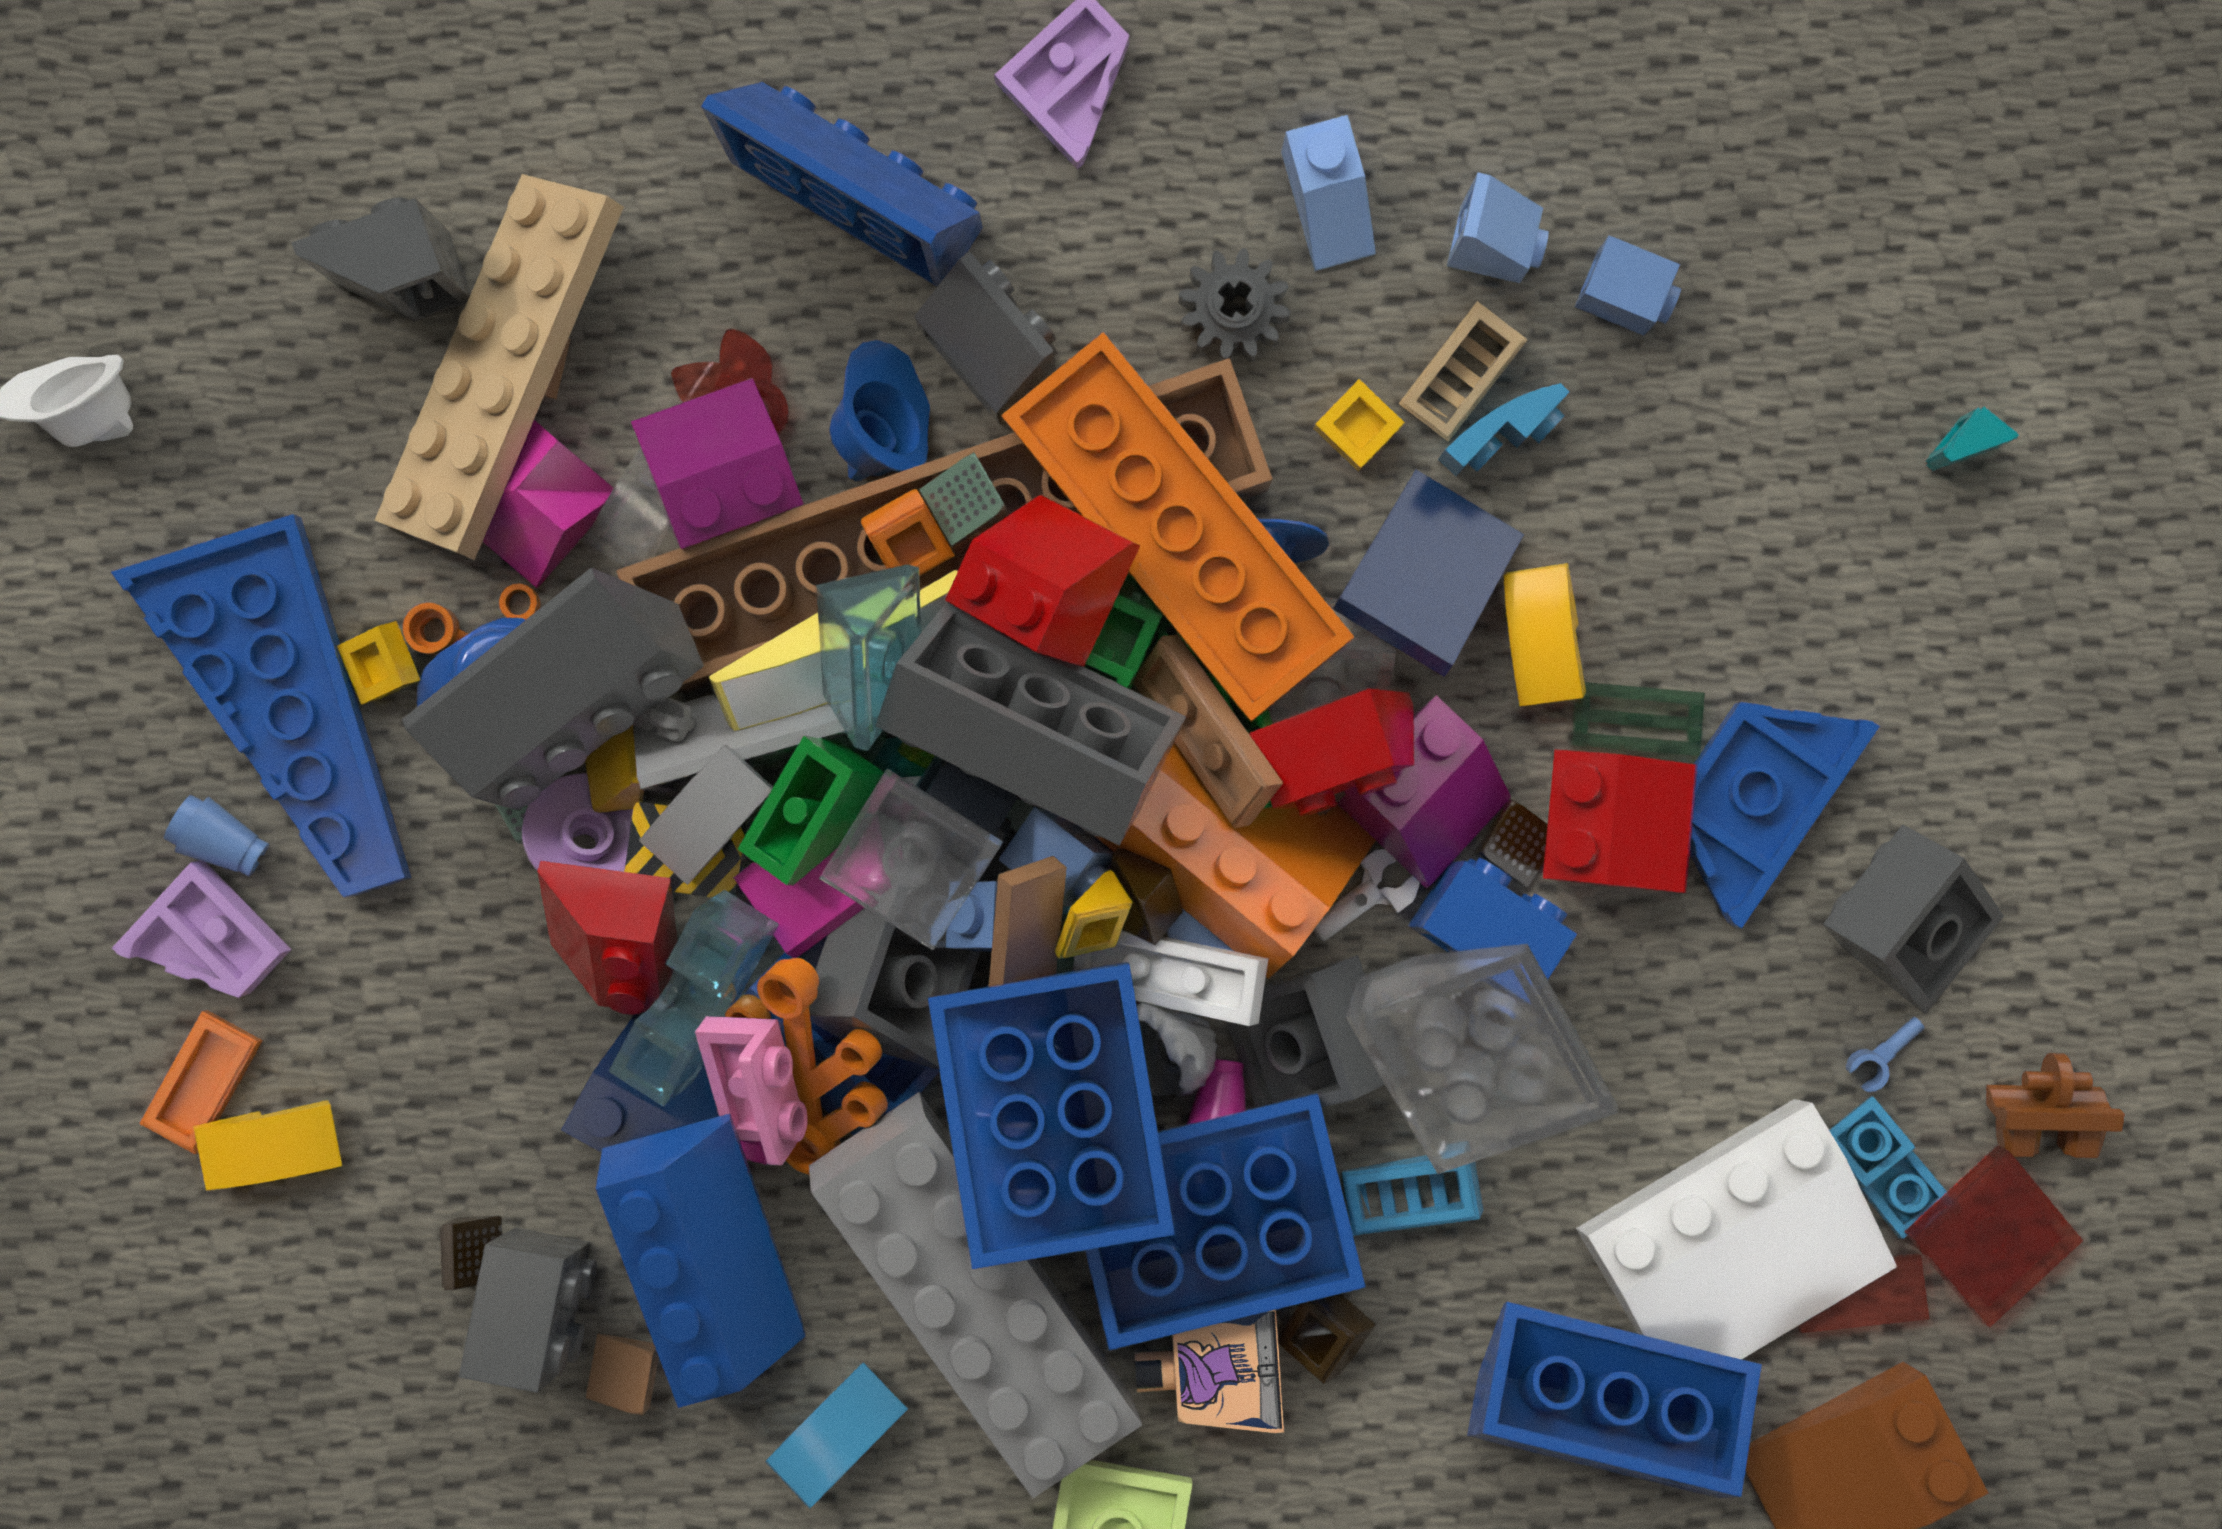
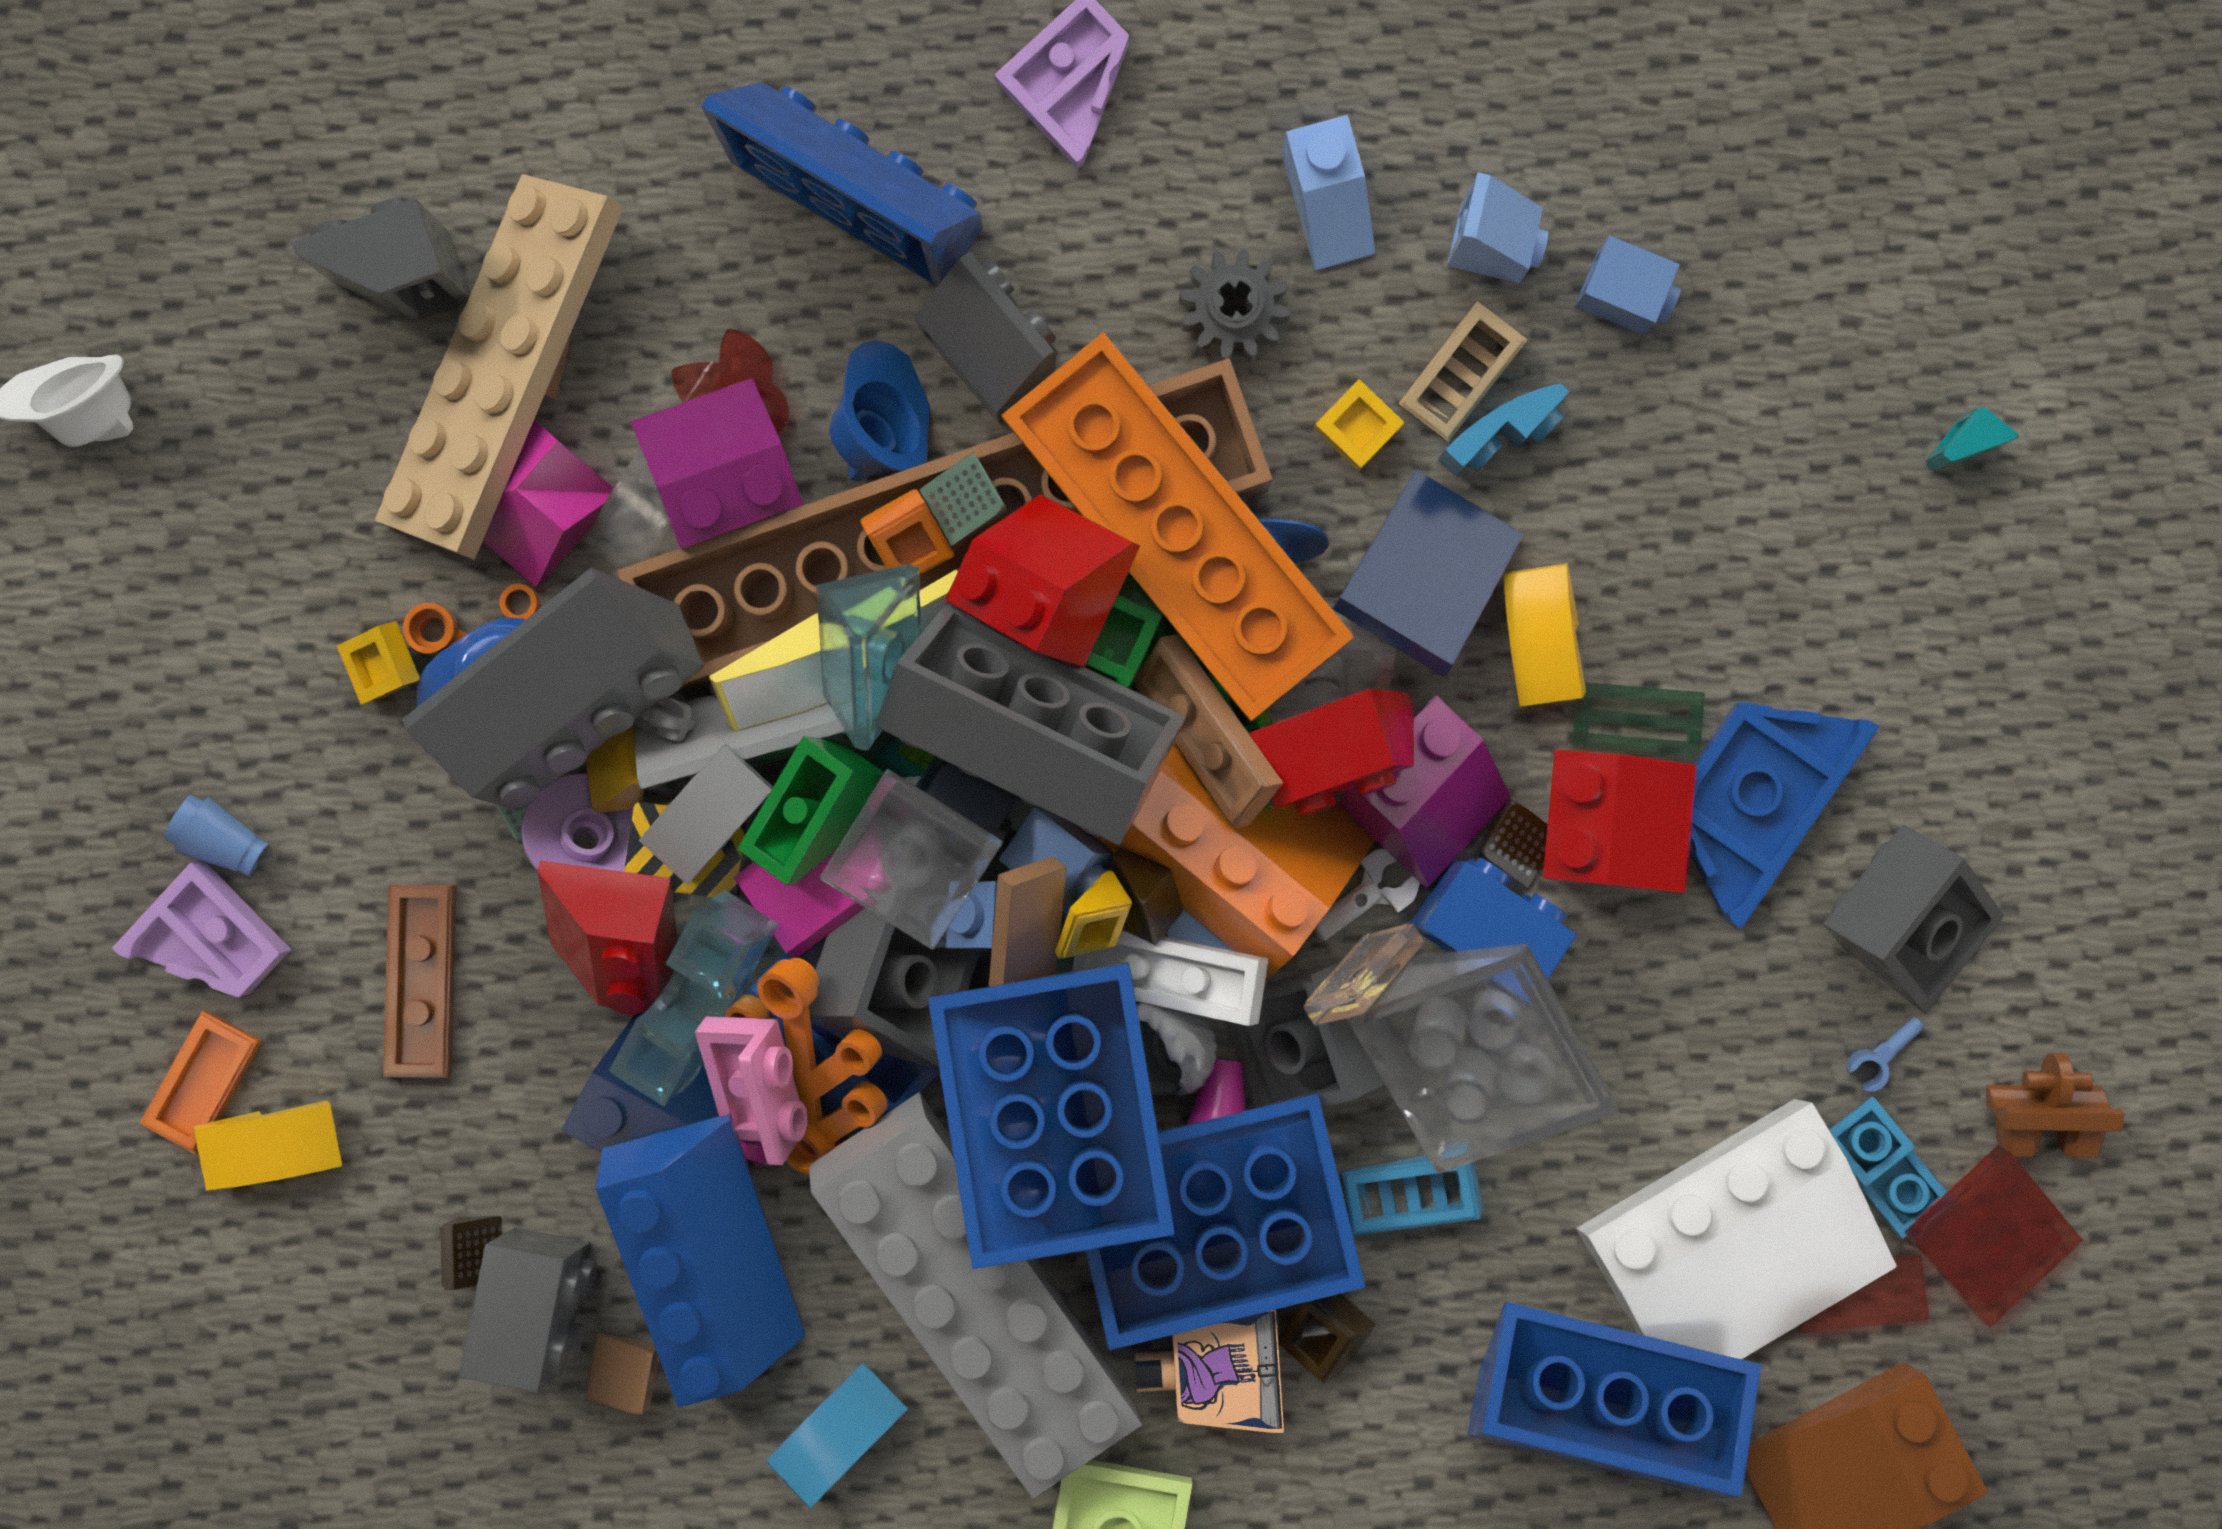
(267, 664): blue wing -> none
(419, 981): none -> dark orange tile
(1363, 974): none -> clear tile

